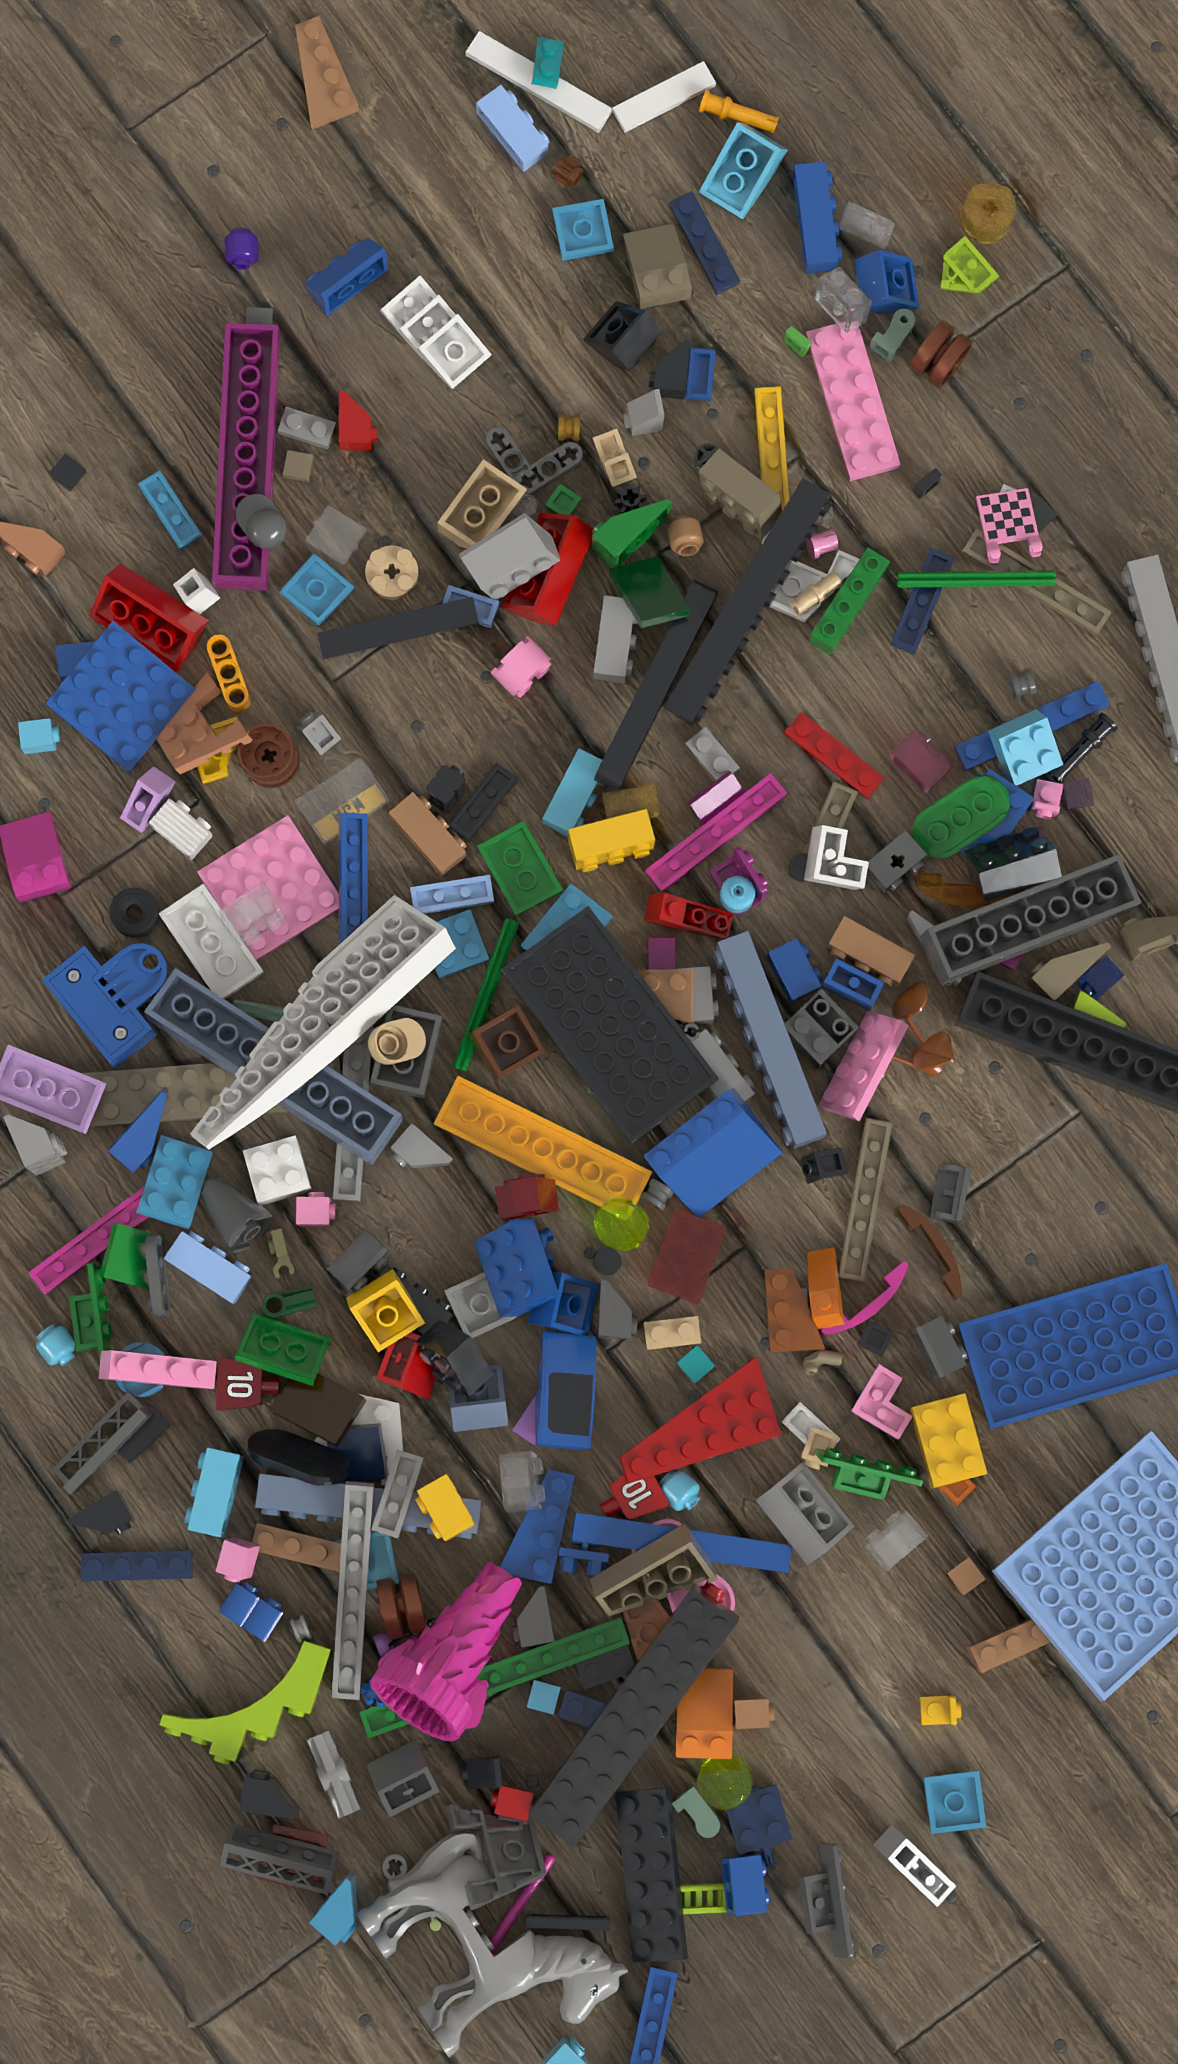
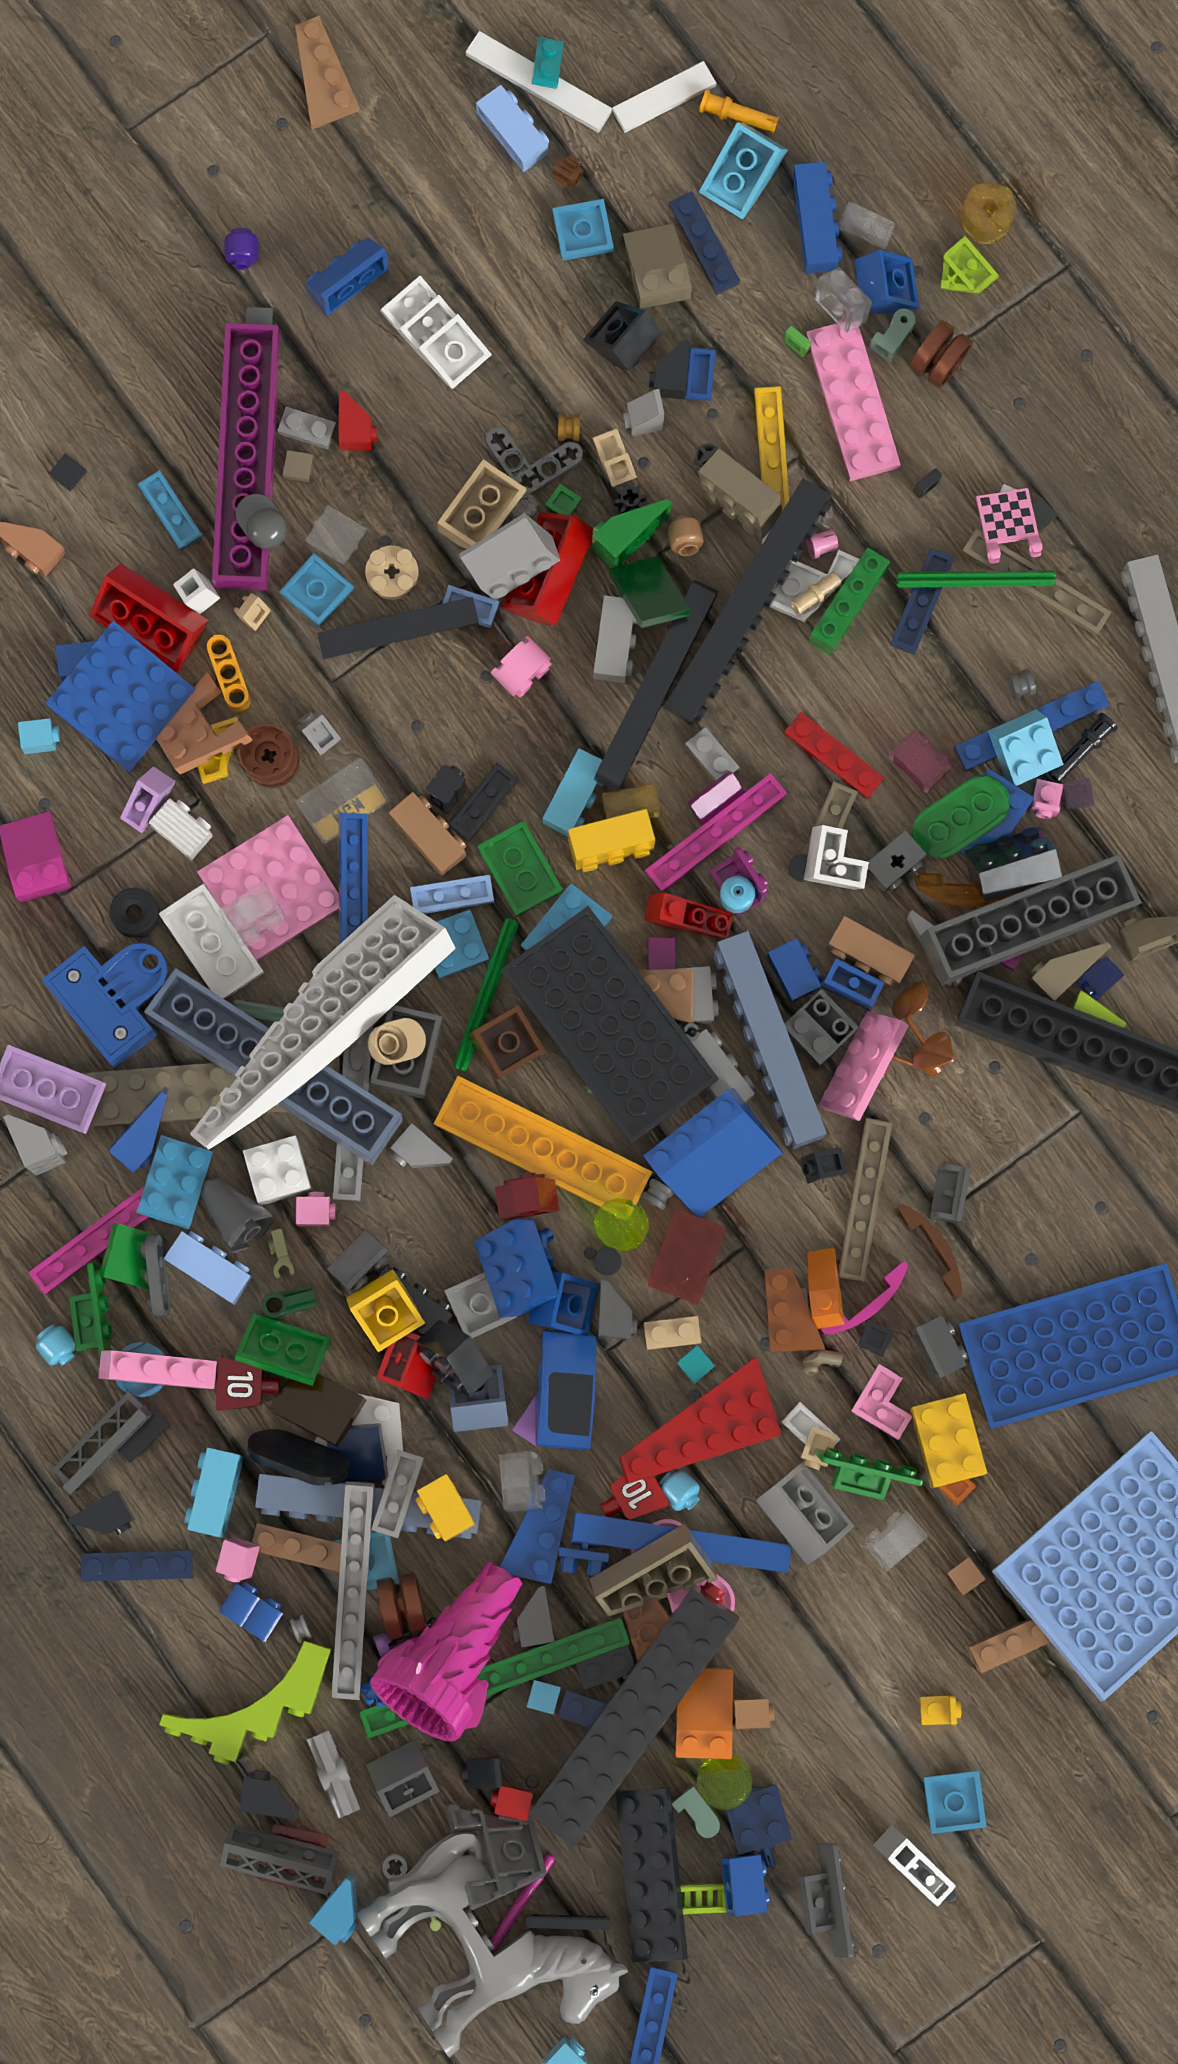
(252, 611): none -> tan tile

